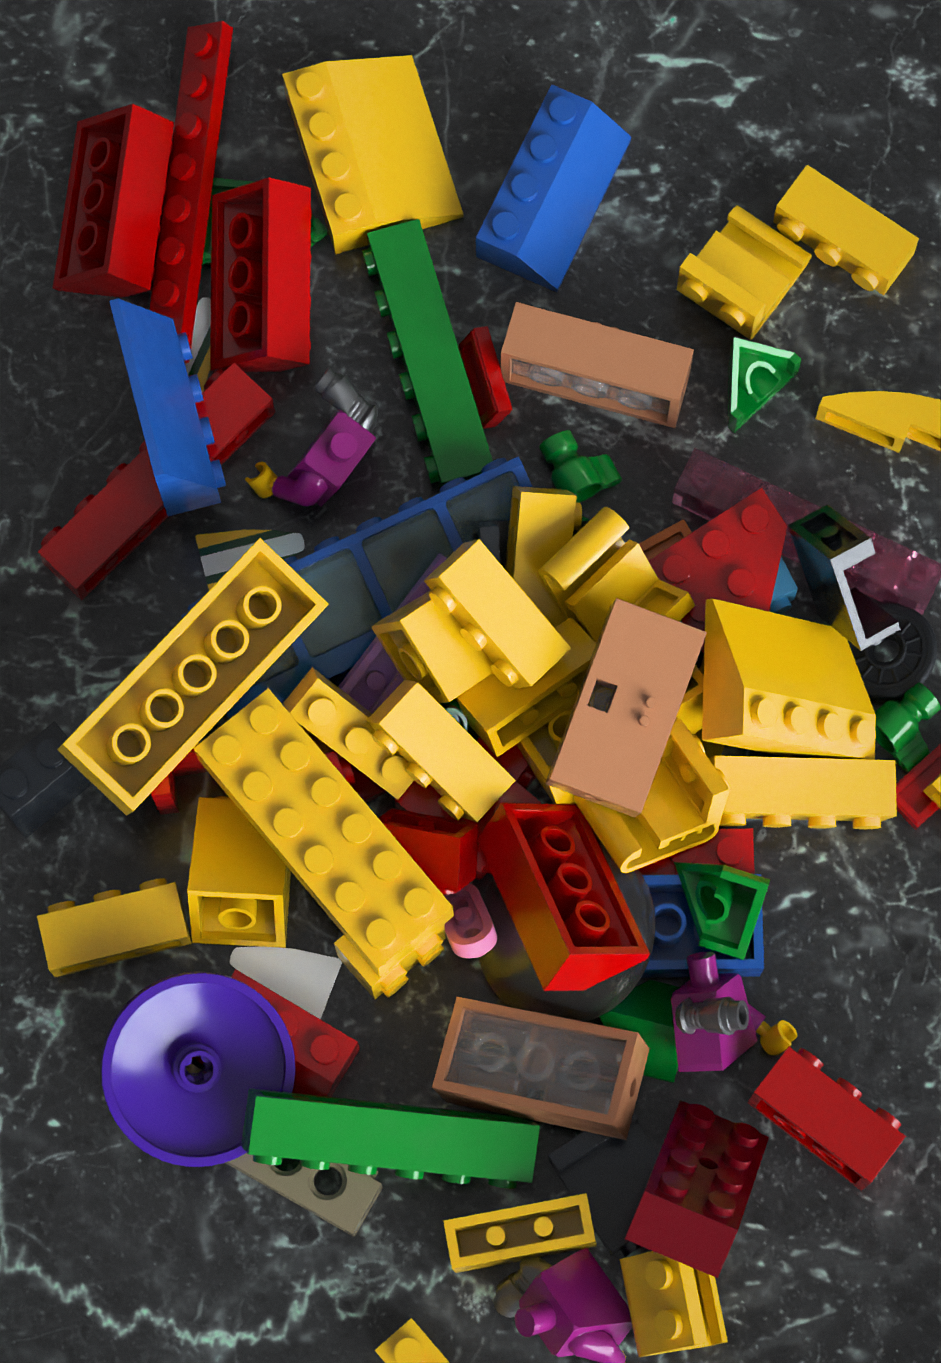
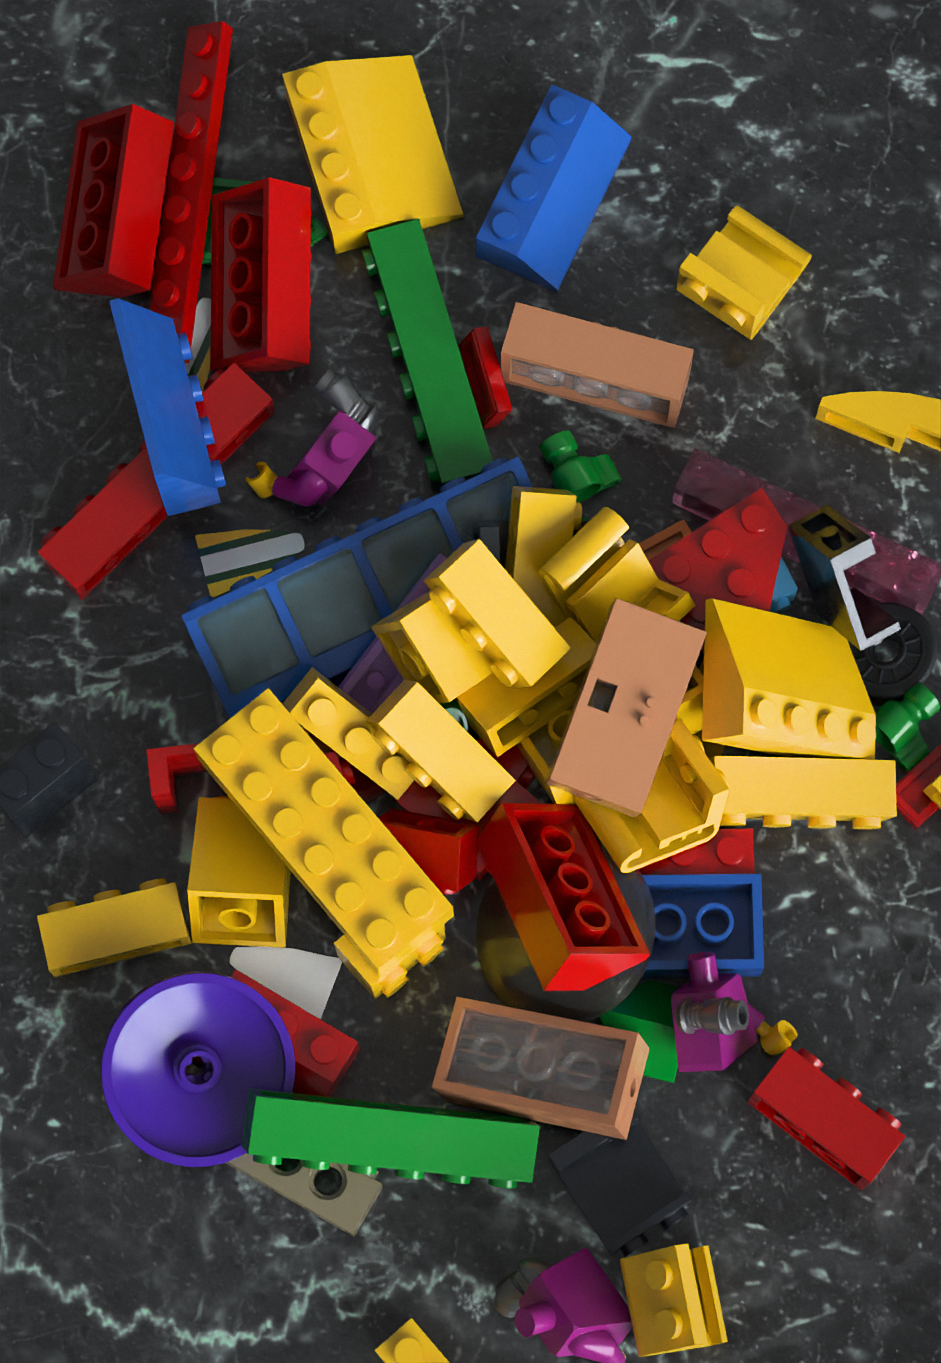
(193, 677): yellow brick -> none
(471, 928): bright pink plate -> none
(520, 1233): yellow brick -> none
(698, 1188): dark red brick -> none
(723, 905): green slope -> none
(755, 376): green slope -> none
(844, 231): yellow brick -> none

